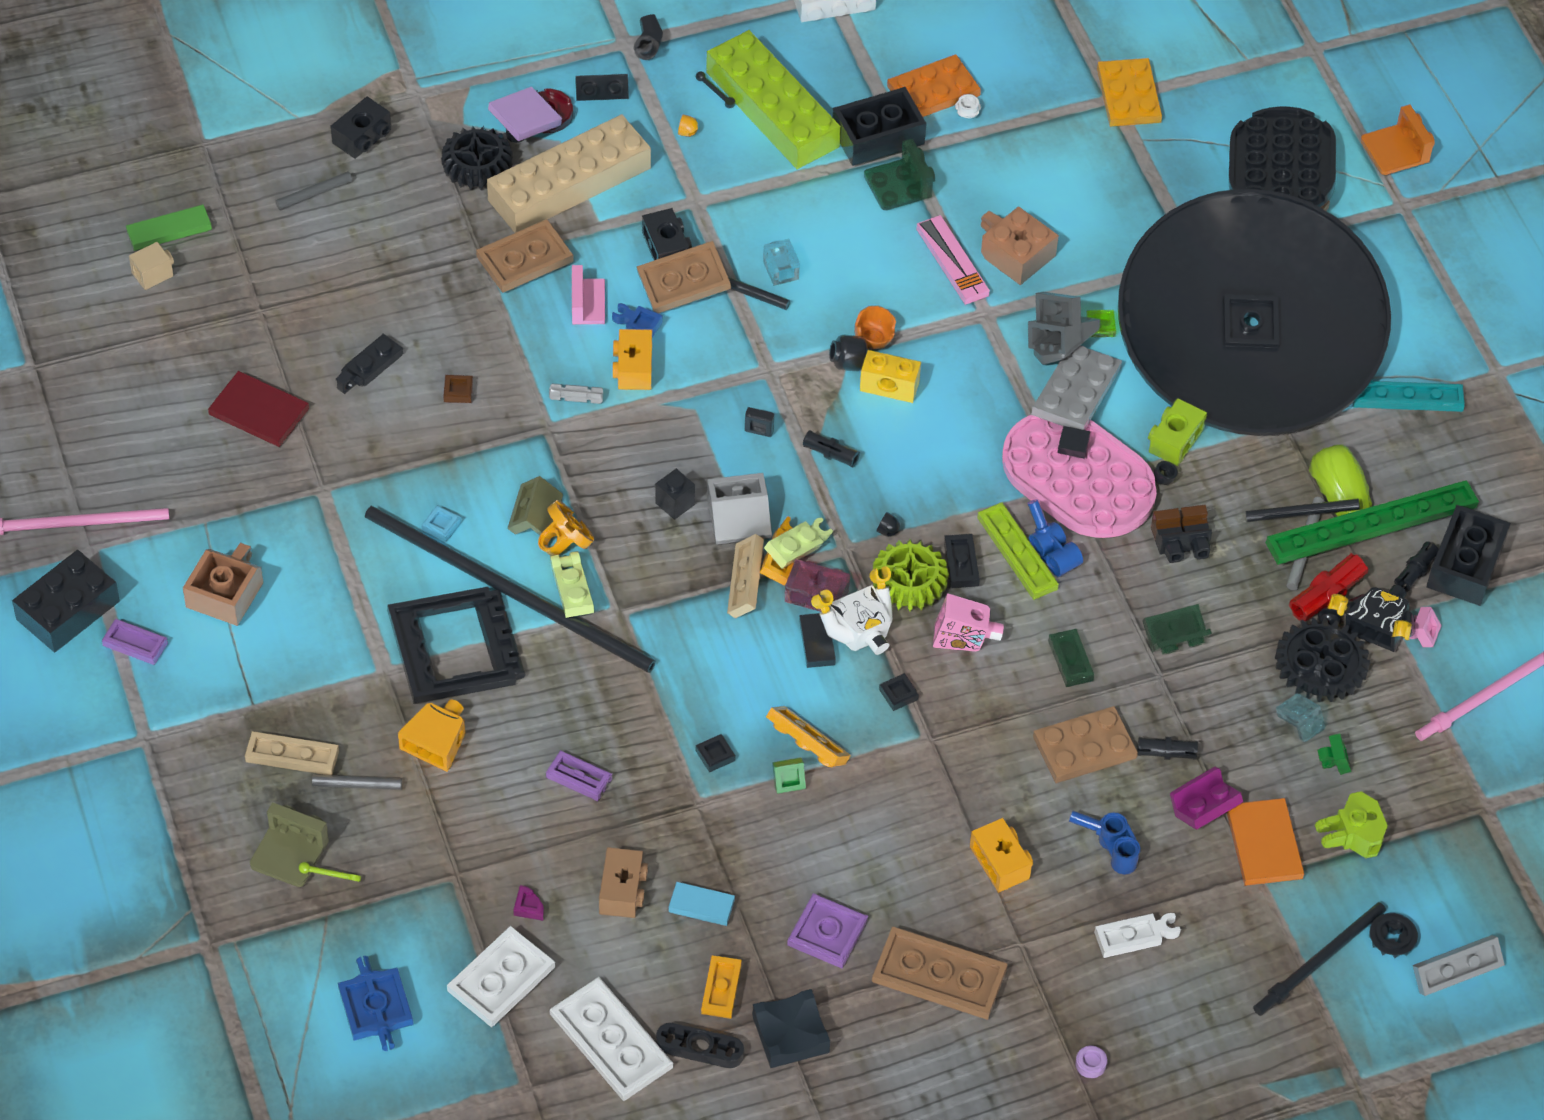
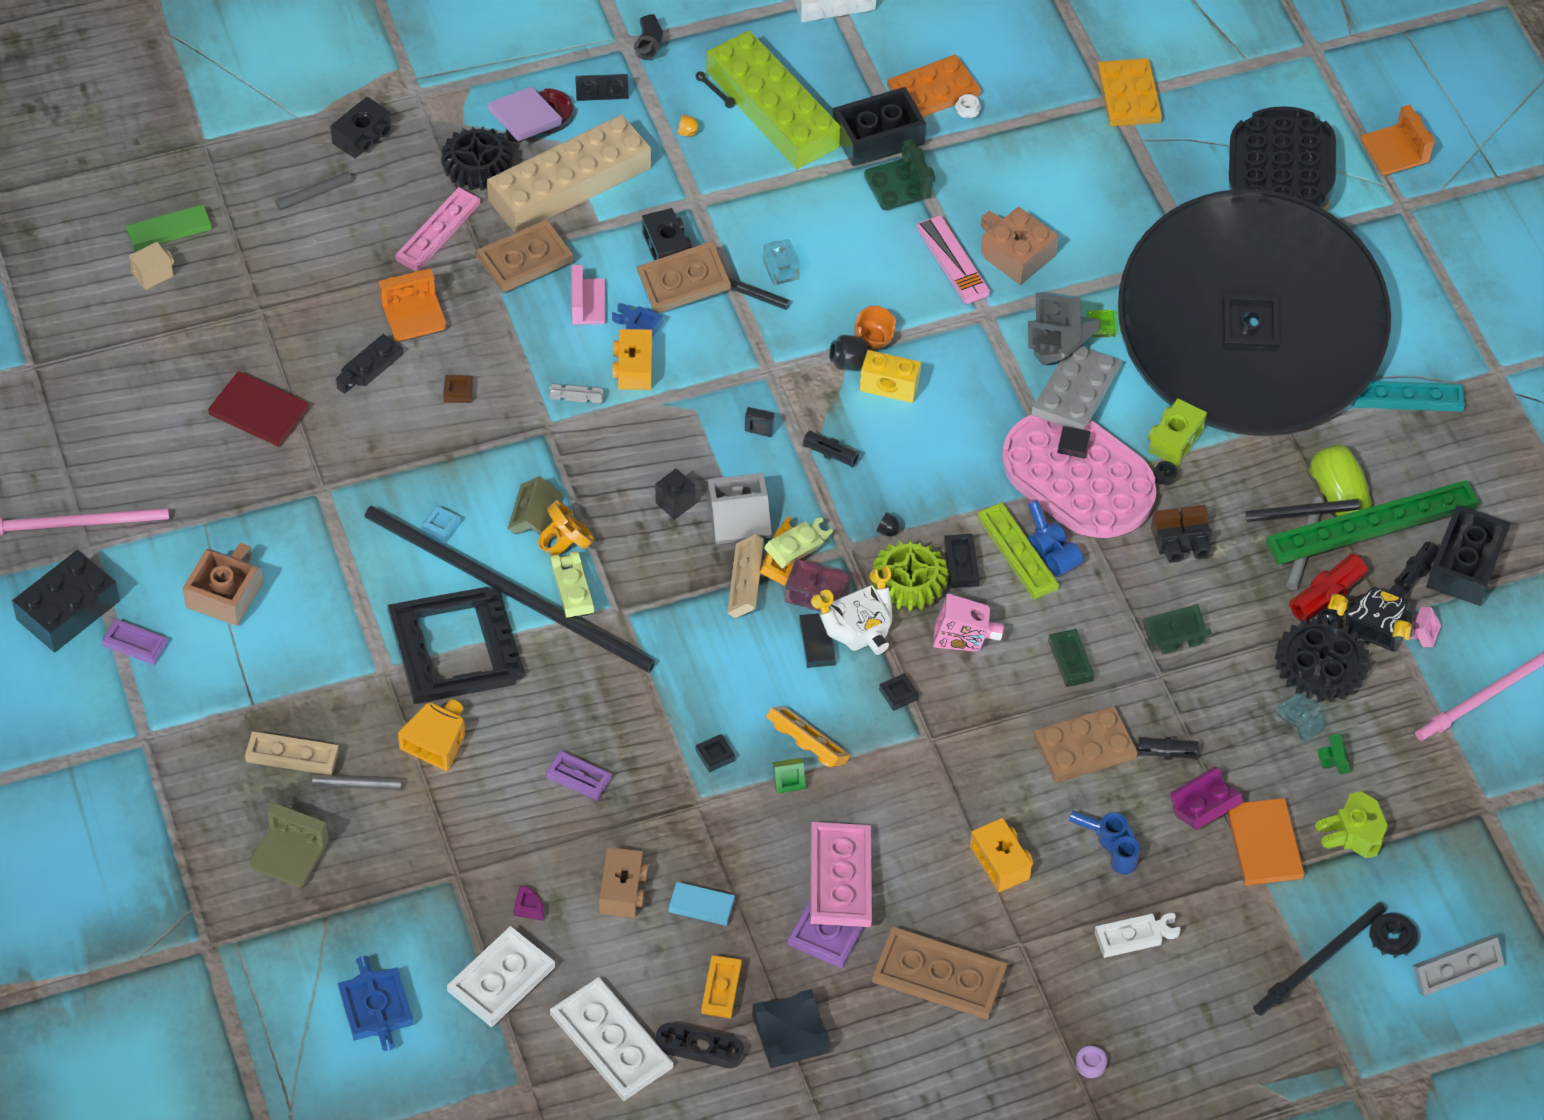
(305, 867): lime hinge -> none
(411, 305): none -> orange bracket
(438, 229): none -> bright pink tile
(840, 874): none -> bright pink plate

